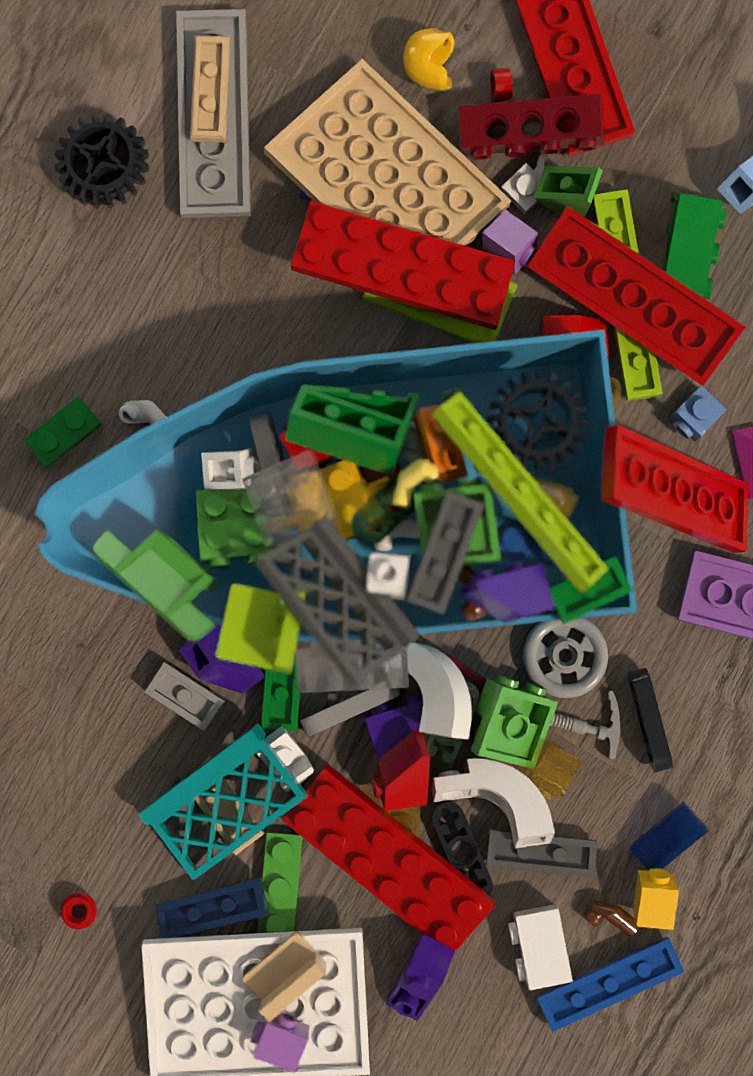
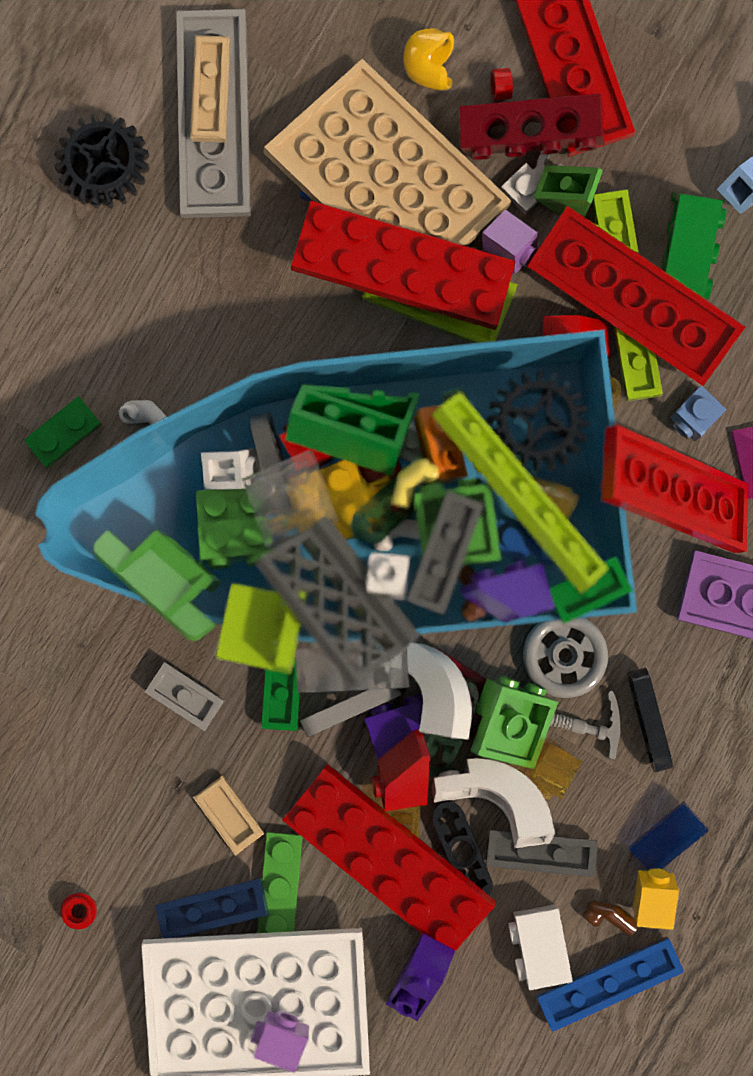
(206, 776): teal fence -> none
(207, 667): dark purple slope -> none
(285, 974): tan panel -> none
(290, 754): white bracket -> none

